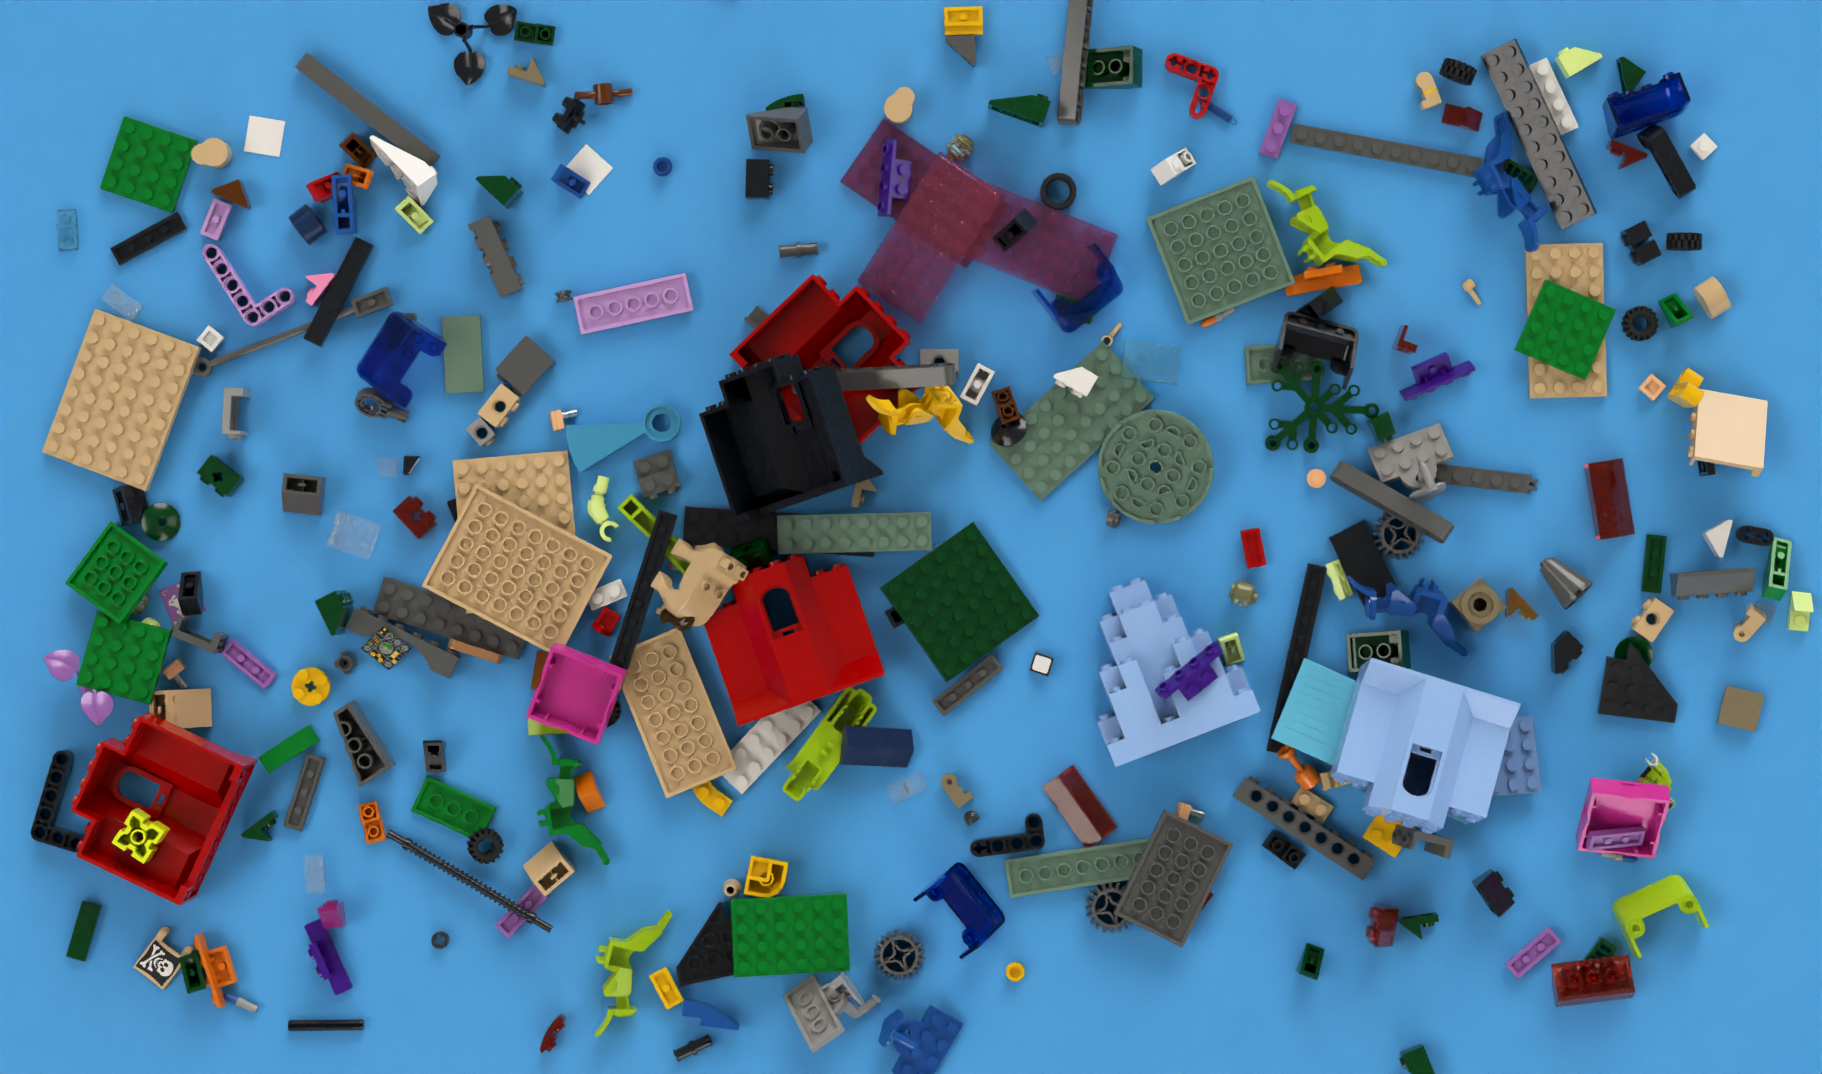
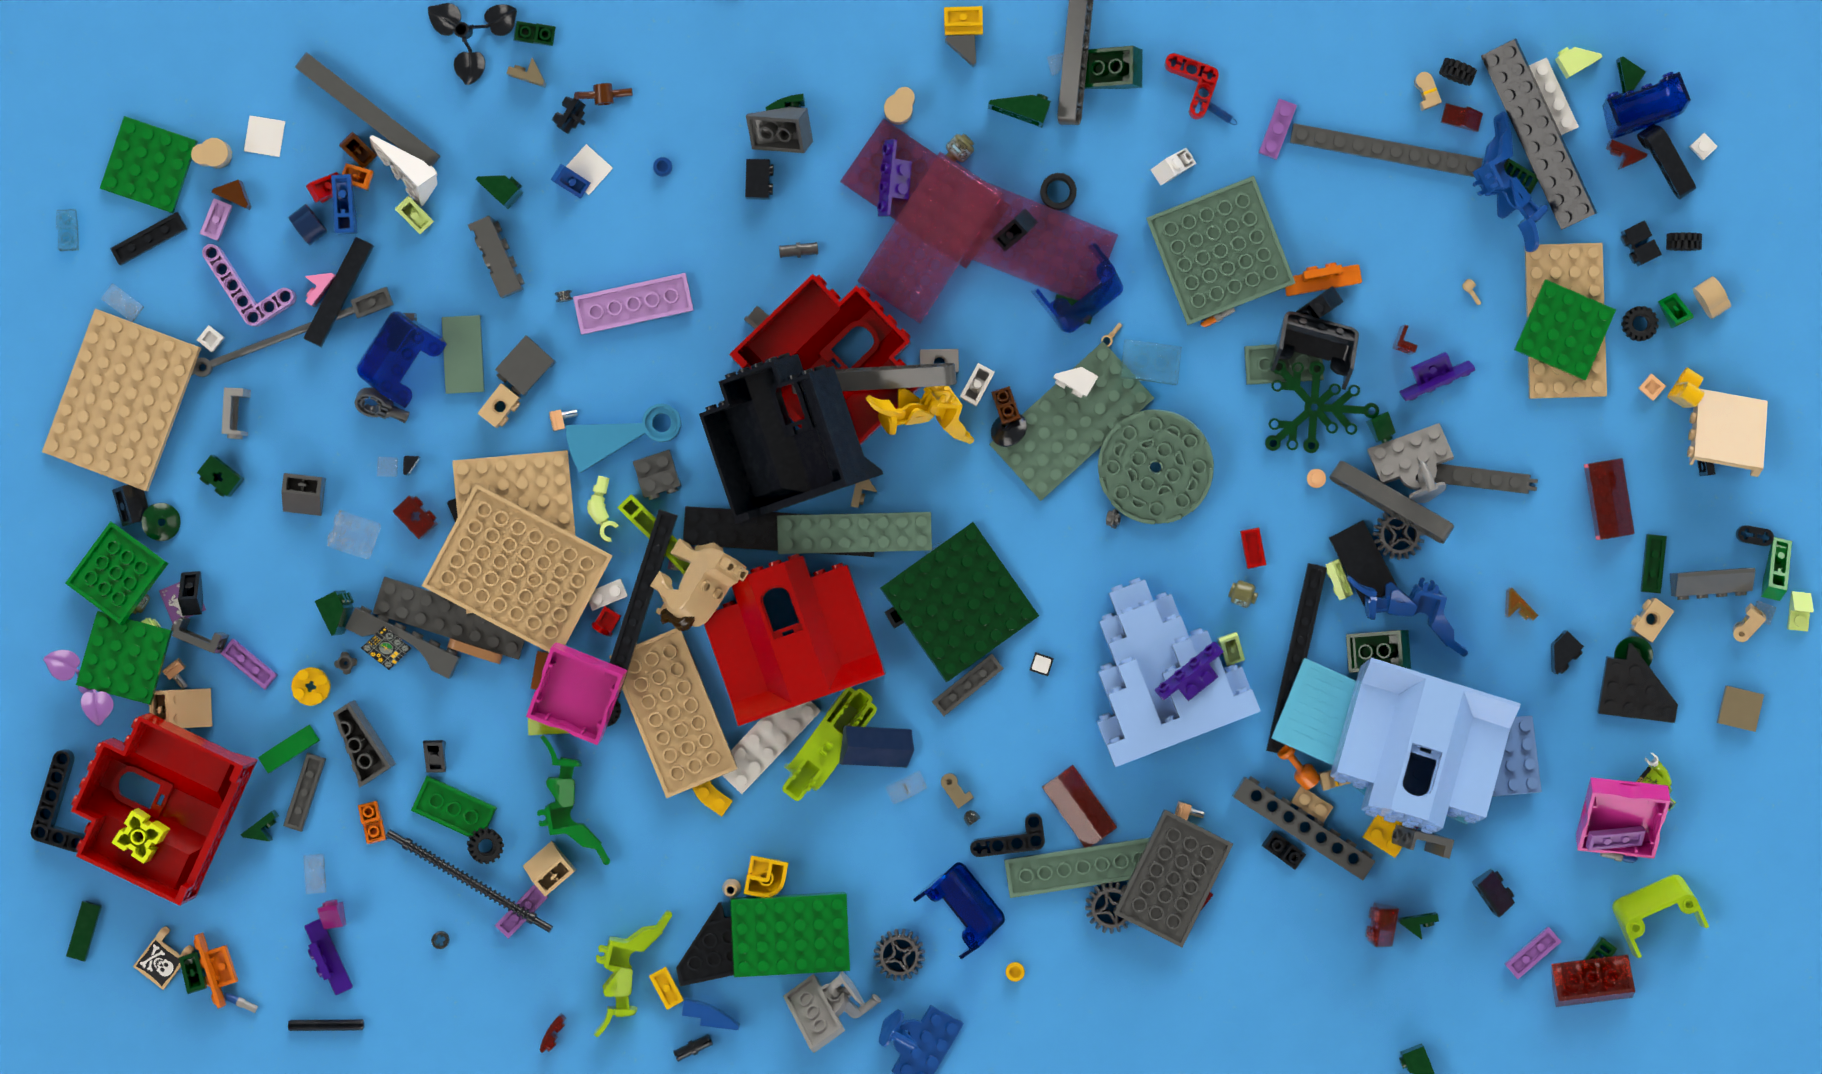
(476, 426): light grey brick -> none
(589, 792): orange slope -> none
(753, 553): dark green brick -> none
(1310, 961): dark green slope -> none
(1312, 222): lime piece -> none
(1477, 604): dark tan piece -> none
(1564, 581): dark grey cone -> none
(1717, 537): white slope -> none

